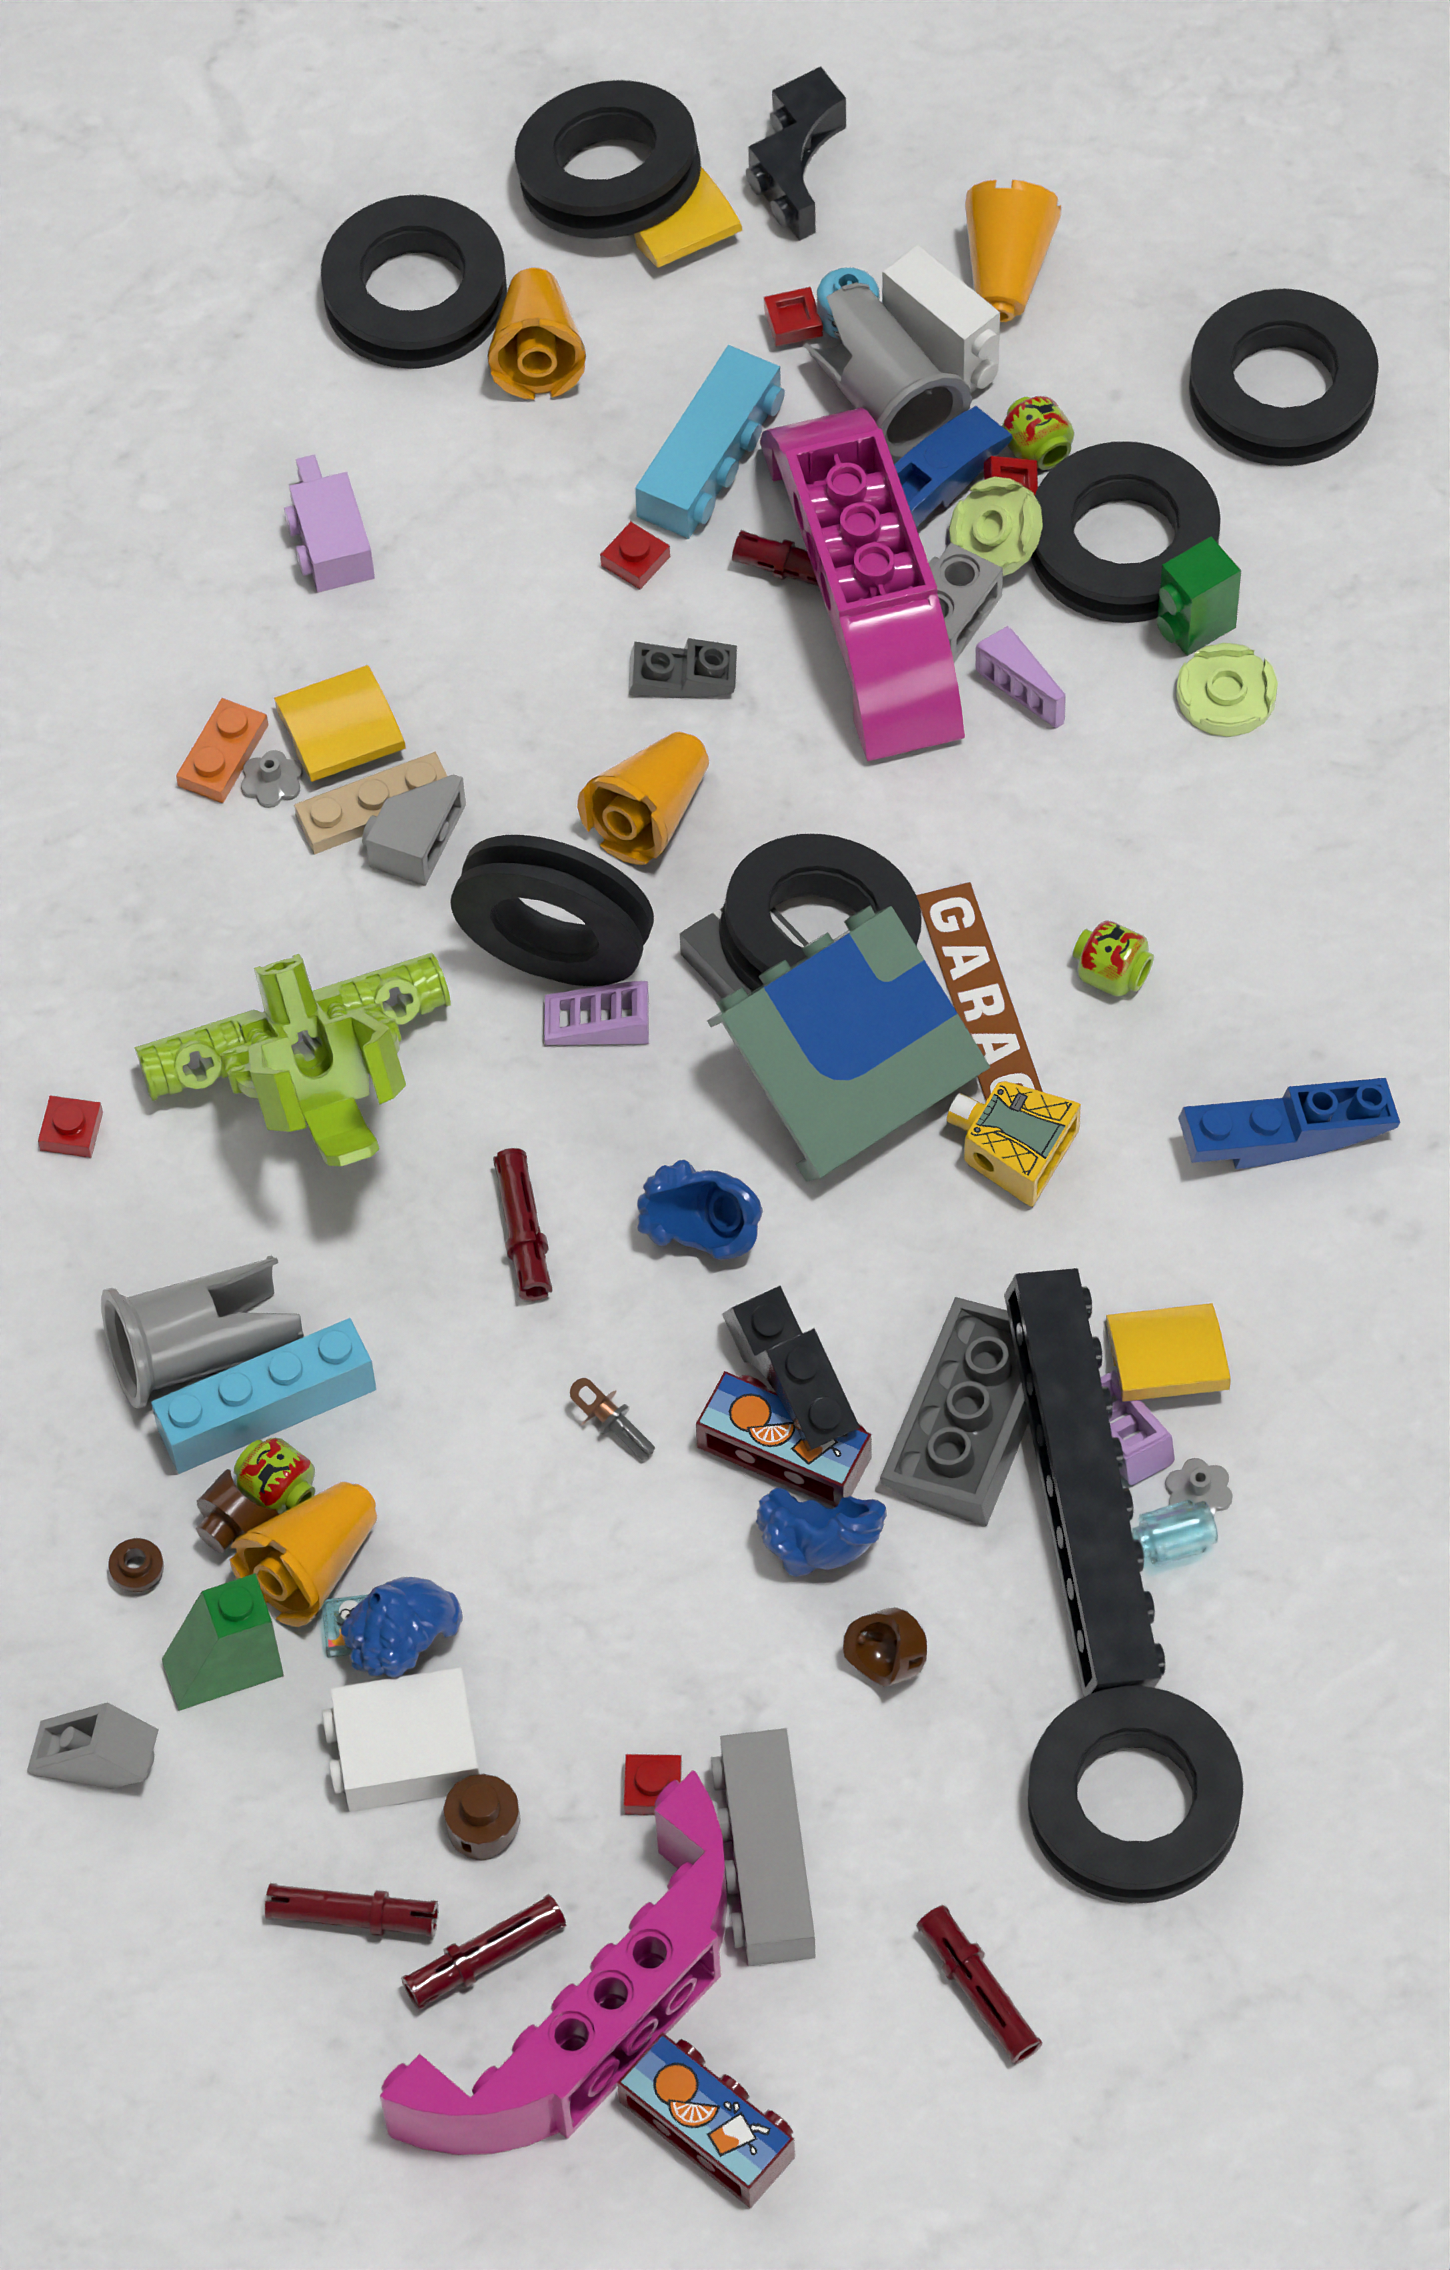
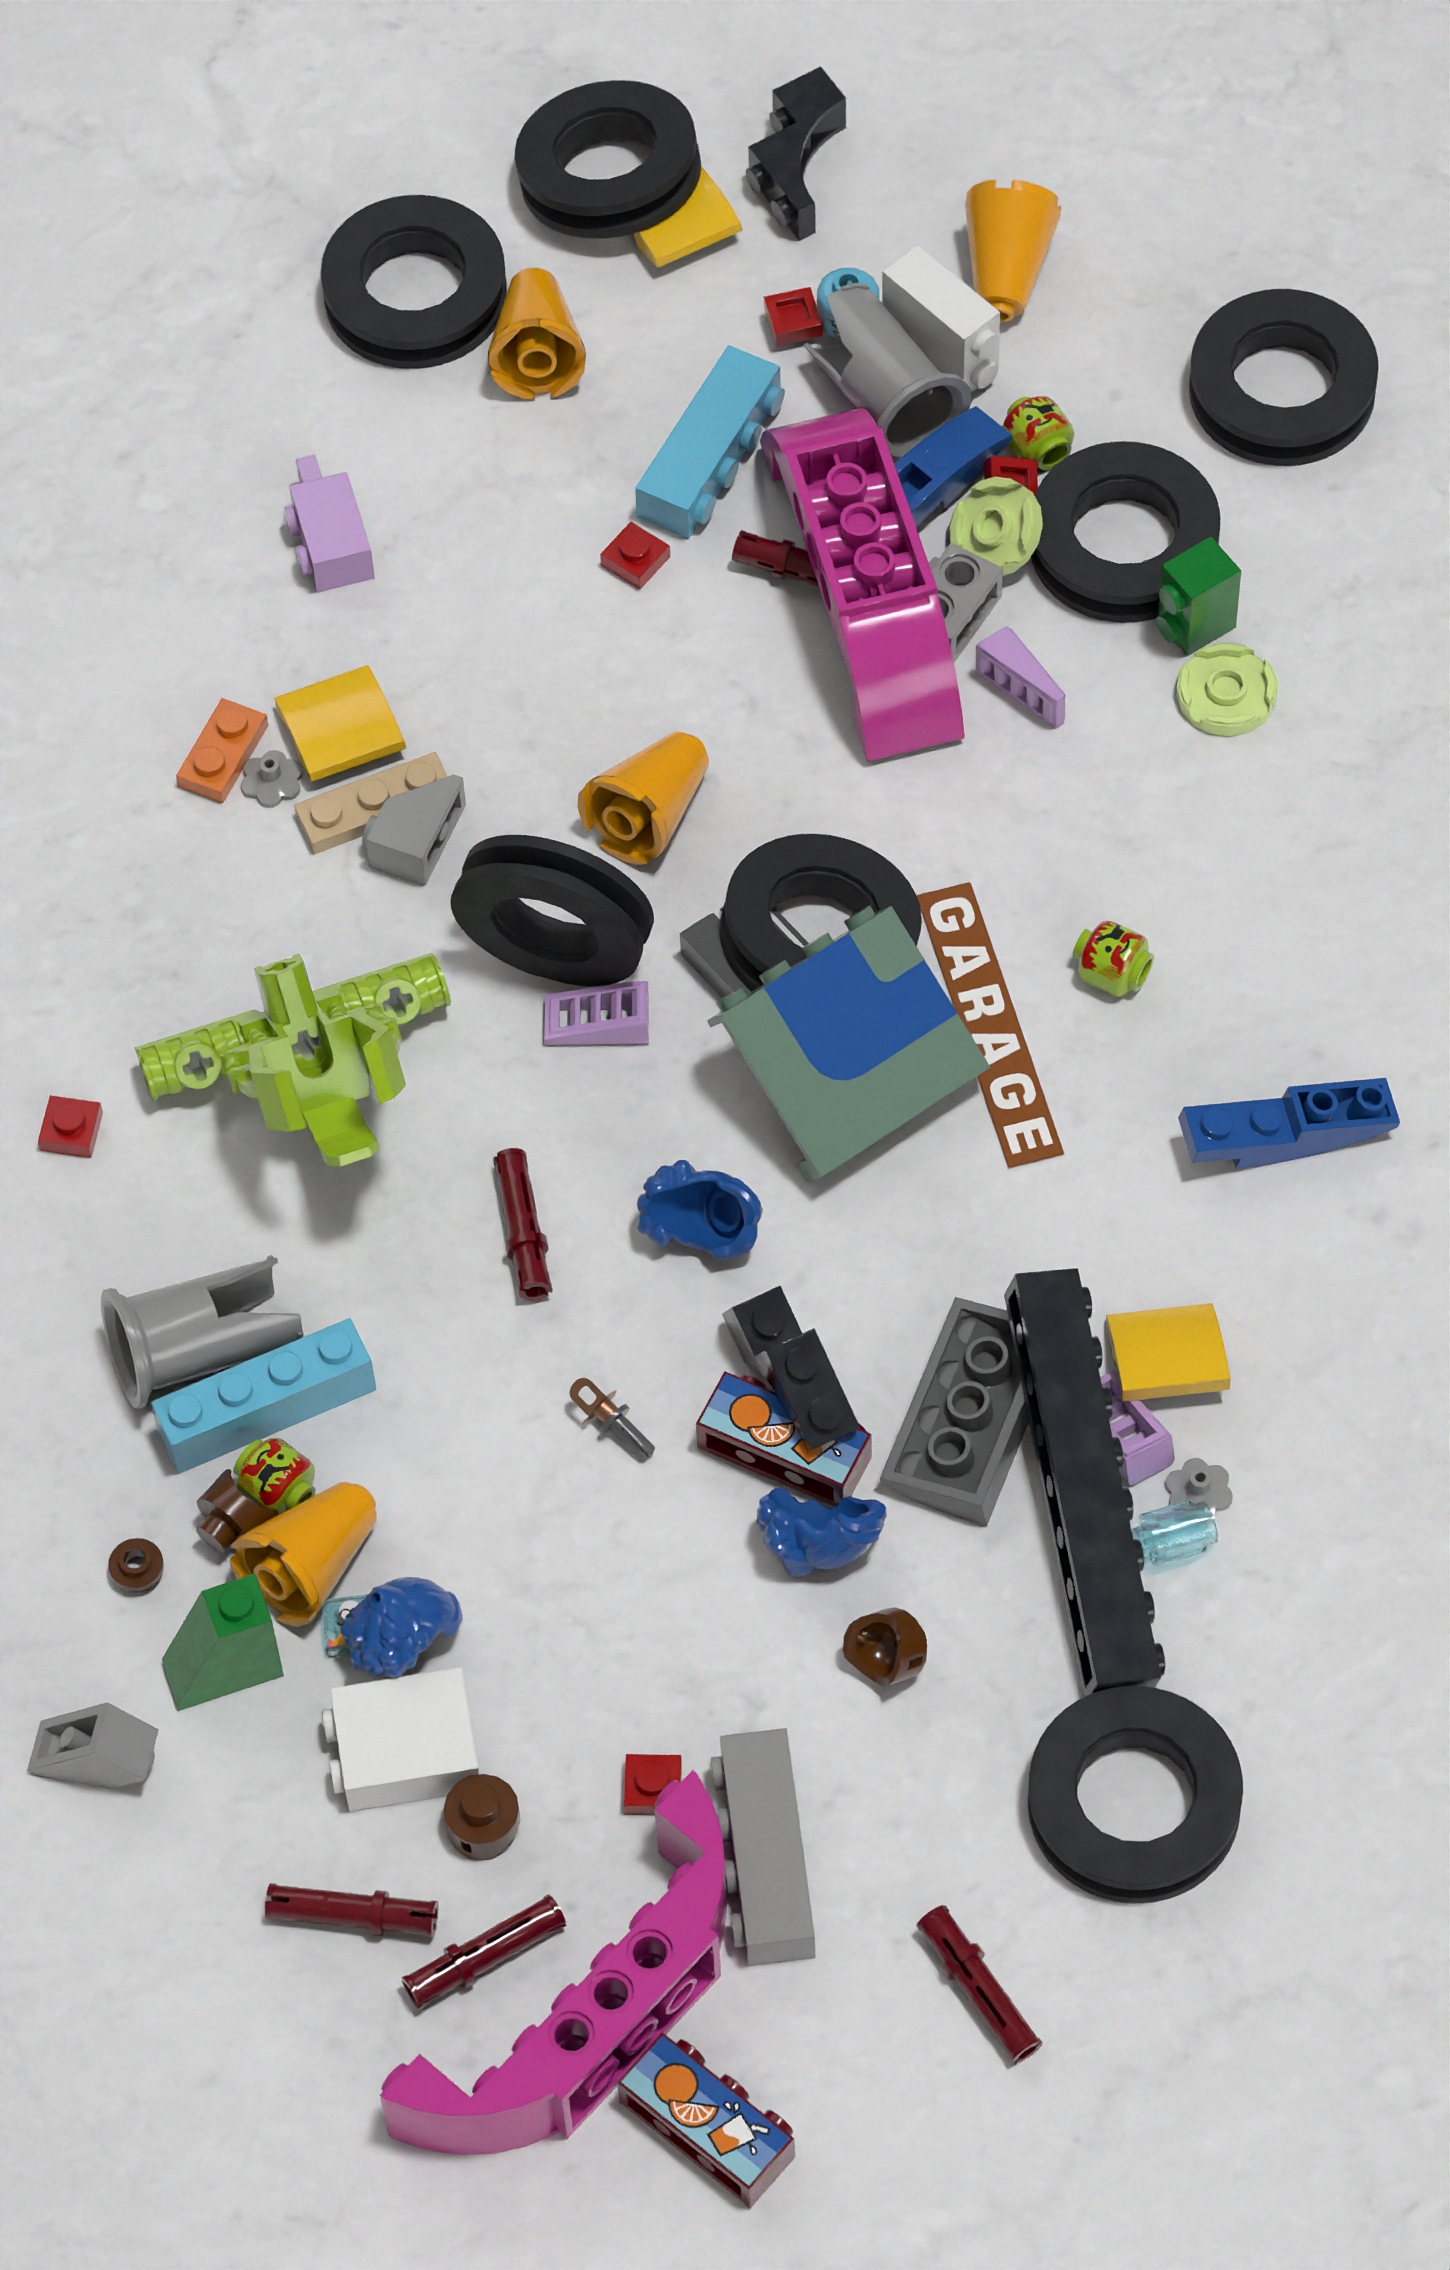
(690, 672): dark grey slope -> none
(1016, 1136): yellow torso -> none

